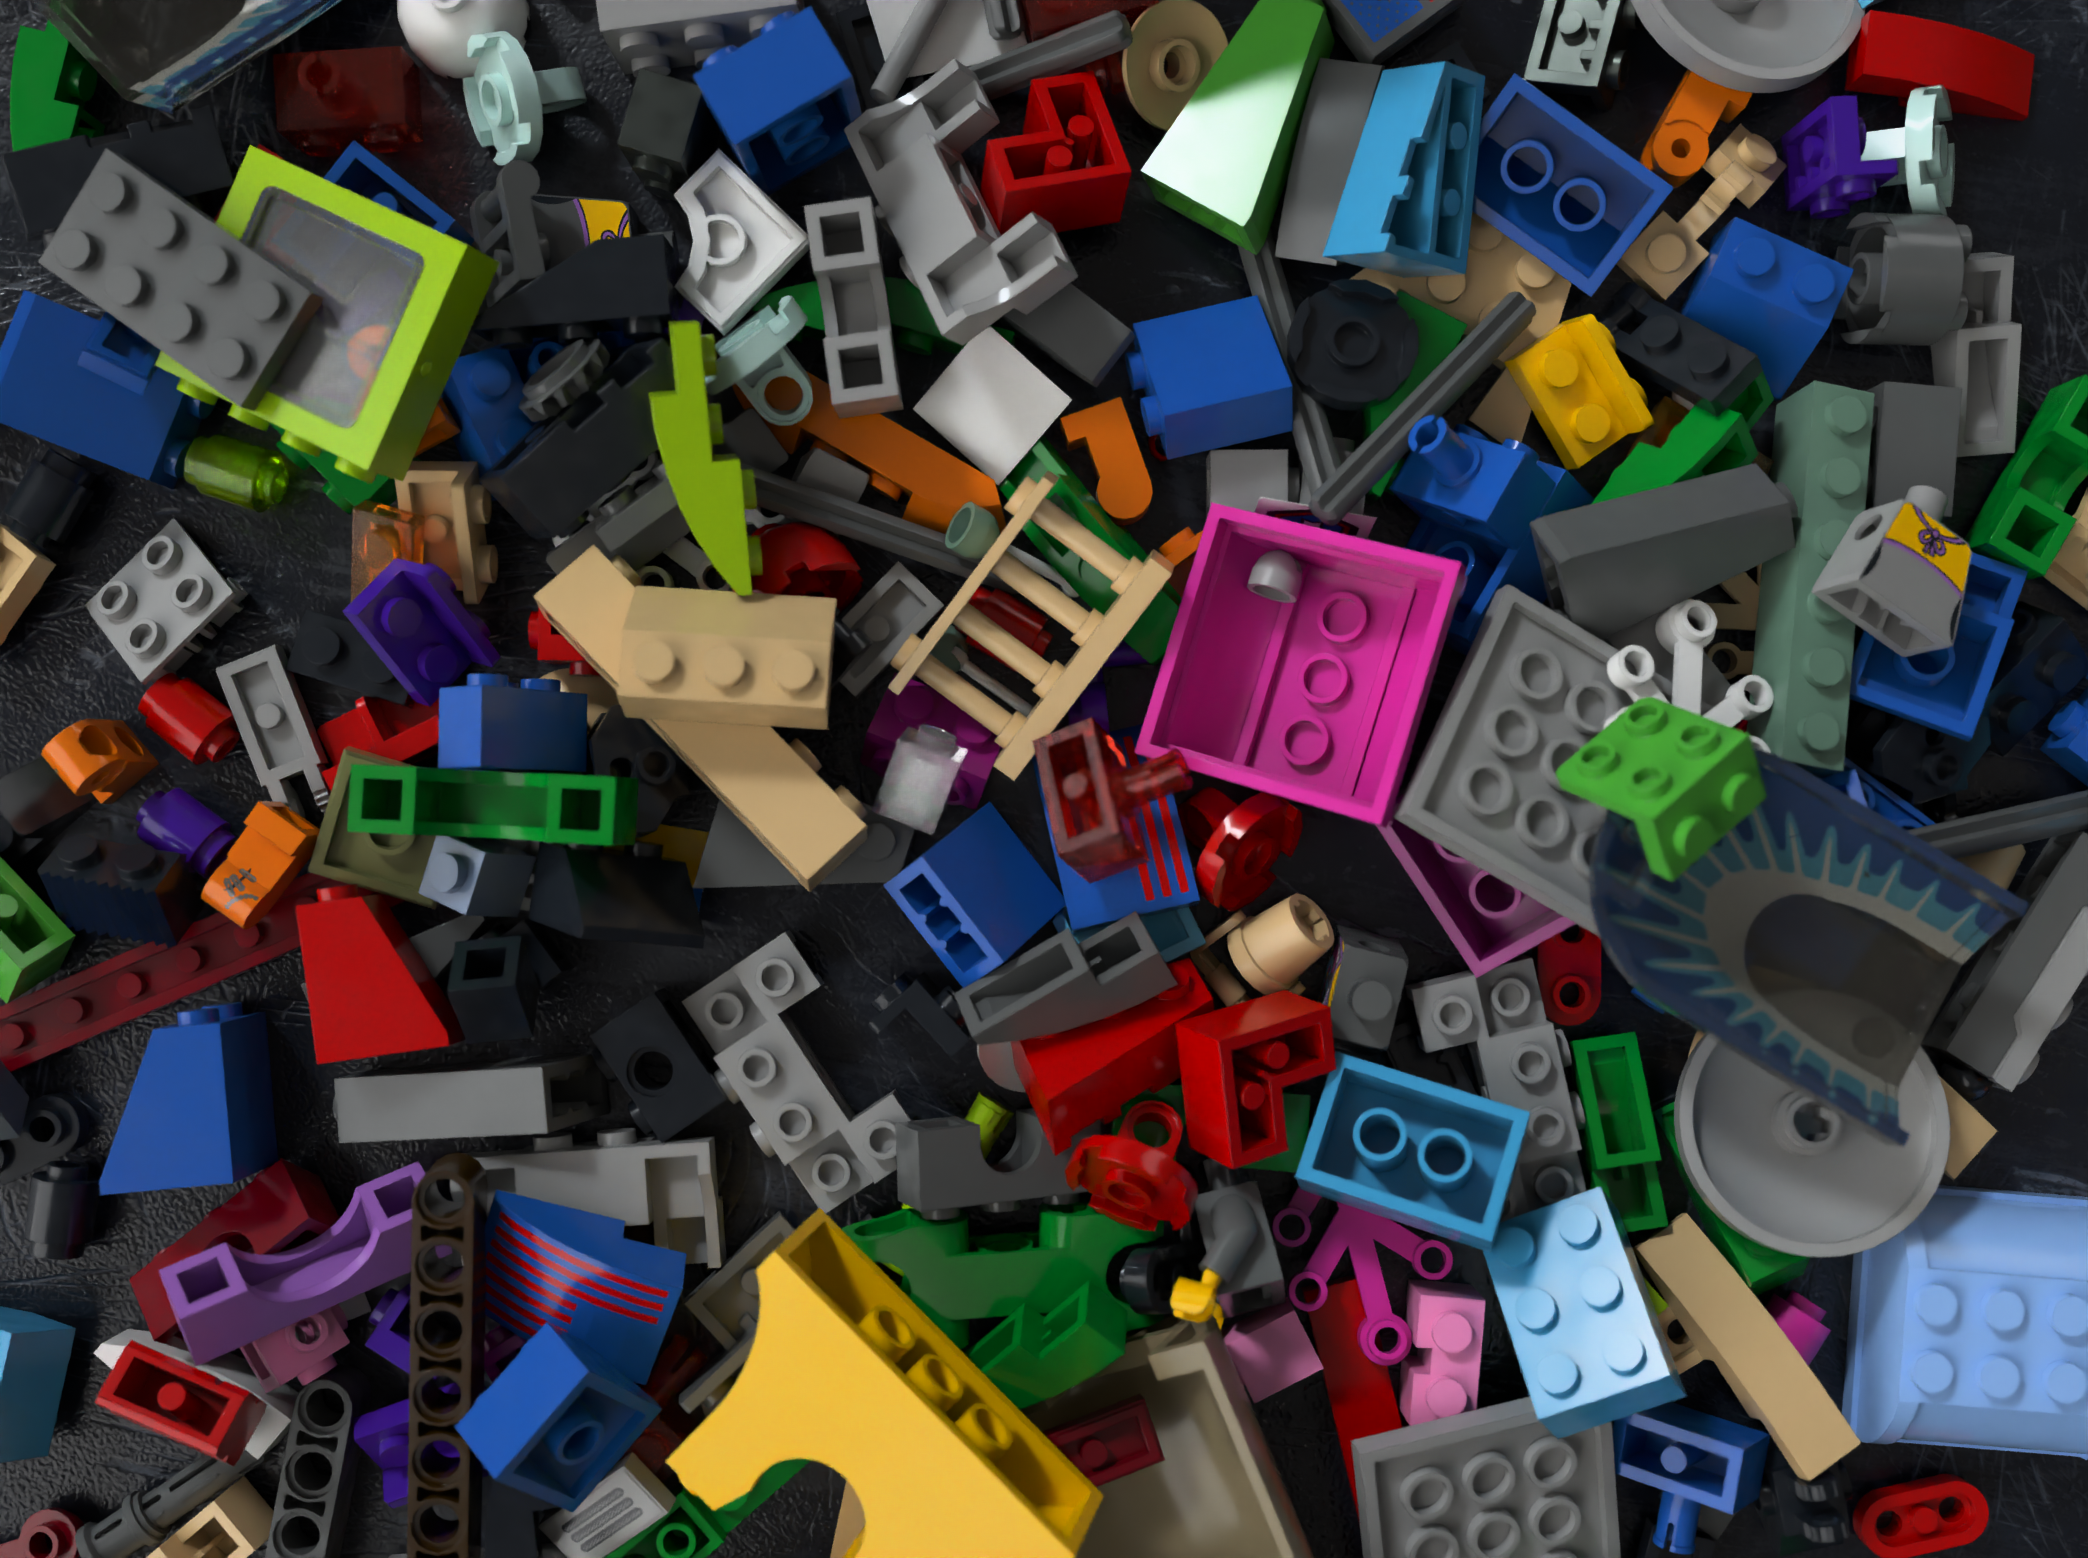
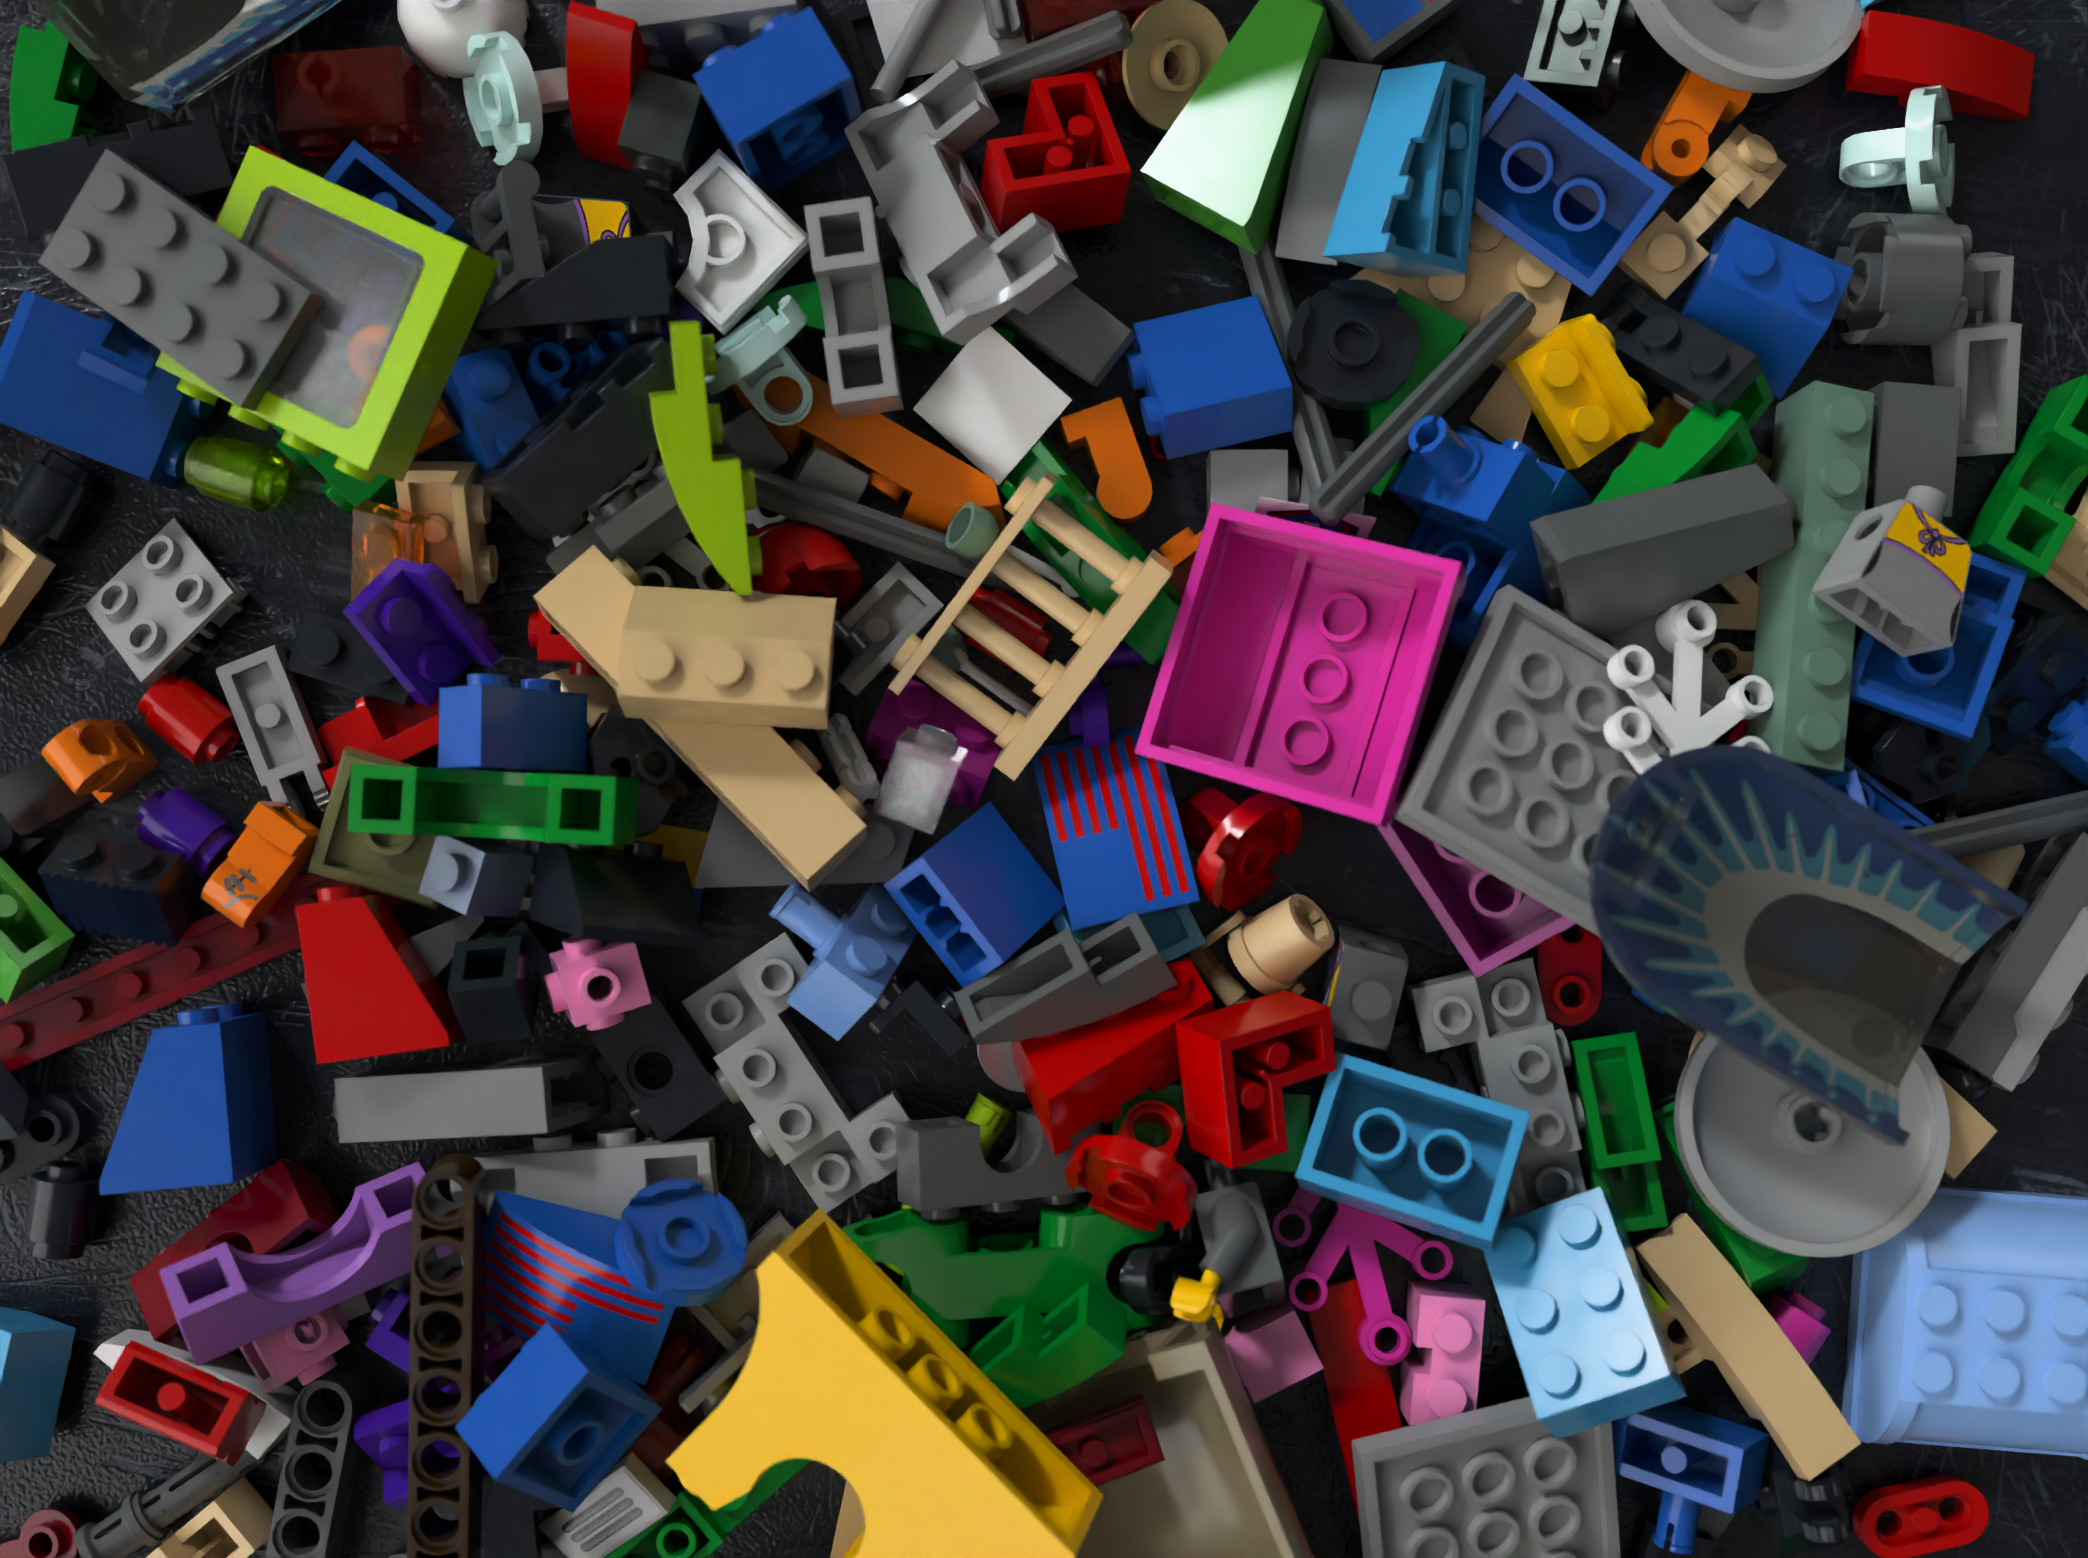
(563, 378): dark grey gear -> none
(601, 74): none -> red slope
(602, 1003): none -> bright pink brick
(680, 1243): none -> blue tile
(848, 758): none -> white axle
(851, 954): none -> medium blue brick
(1098, 800): clear red brick -> none
(1276, 577): light grey hinge -> none
(1673, 776): bright green bracket -> none
(1826, 164): dark purple bracket -> none

